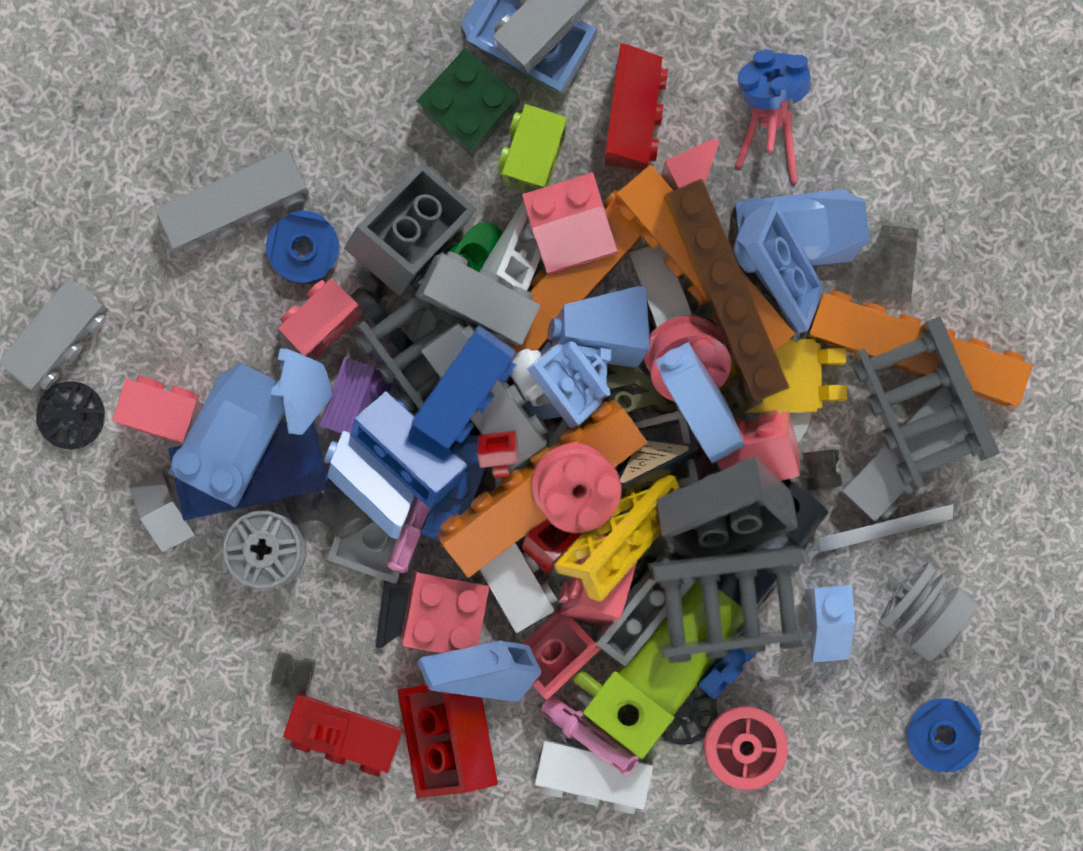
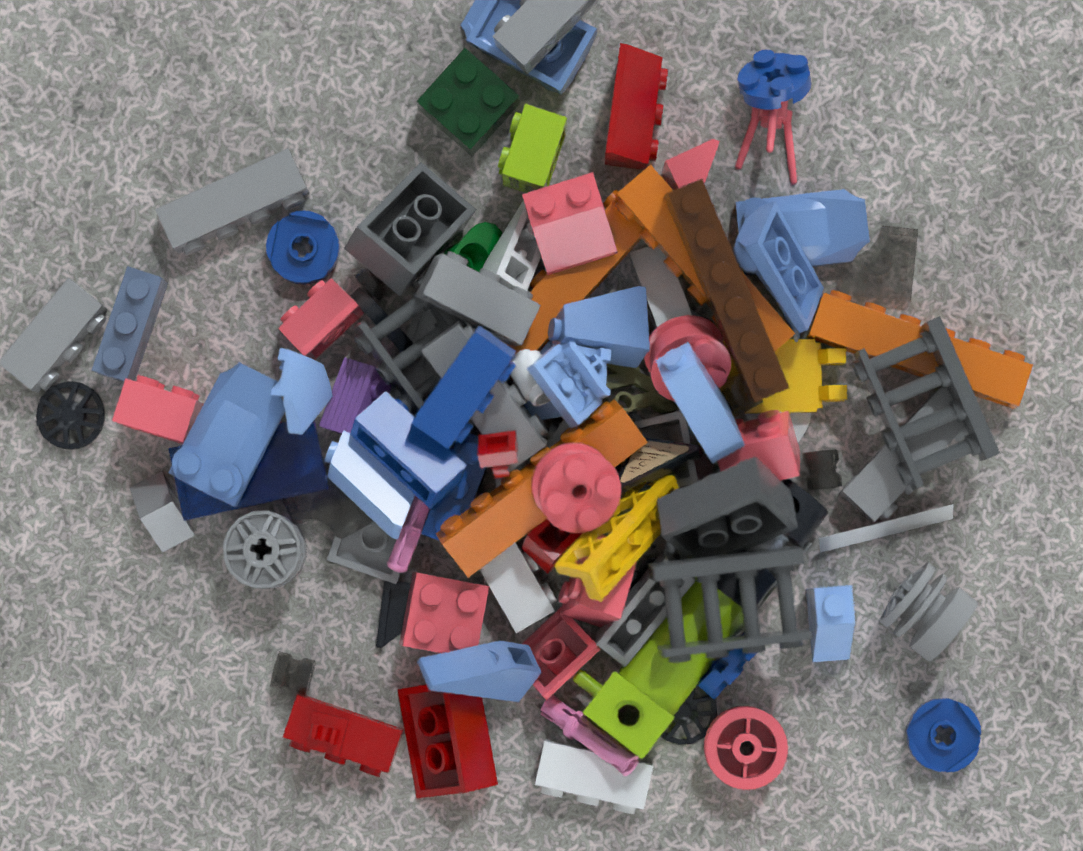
(130, 325): none -> sand blue brick

